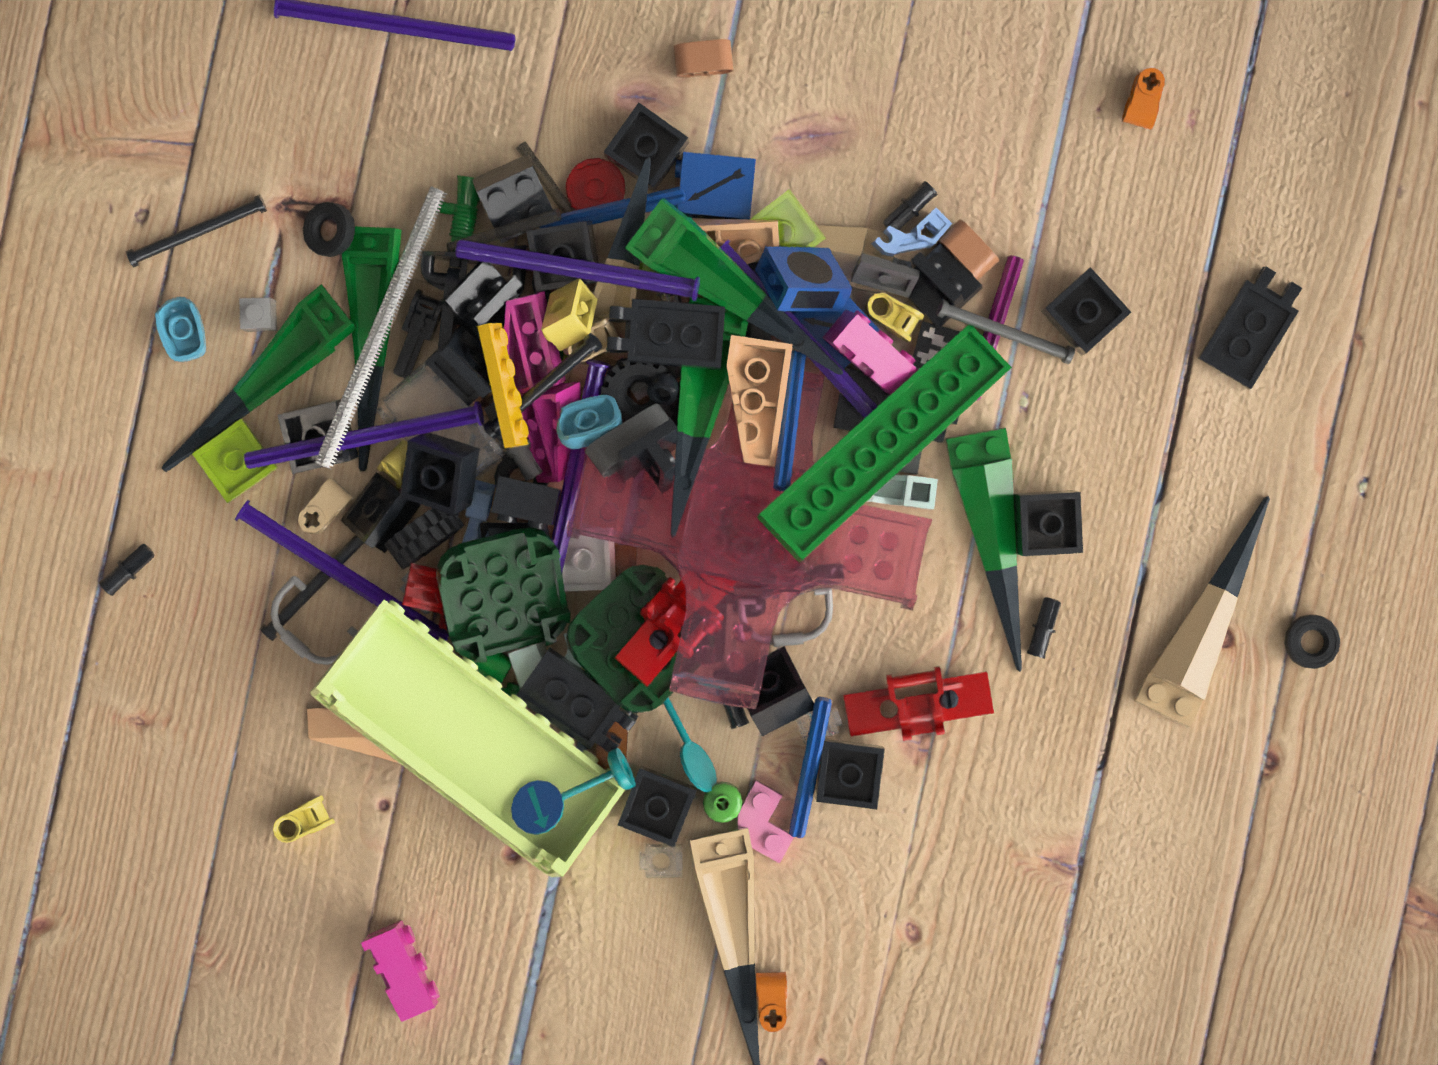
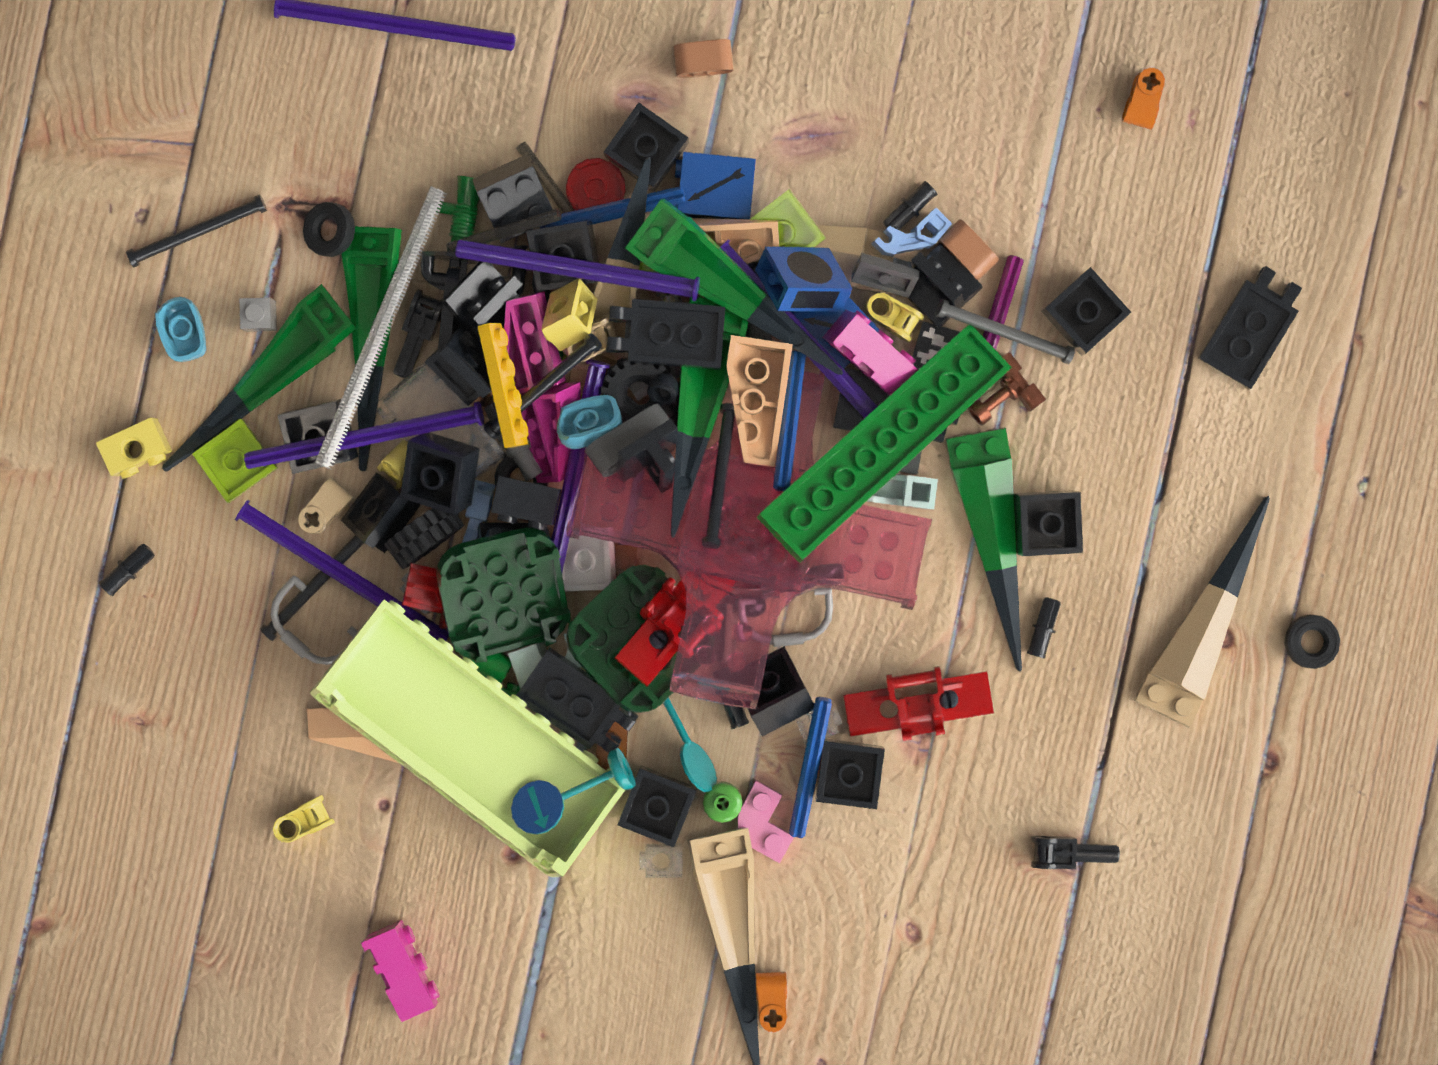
(116, 448): none -> light yellow brick
(711, 539): none -> black bar
(1012, 386): none -> copper bar
(1064, 852): none -> black connector

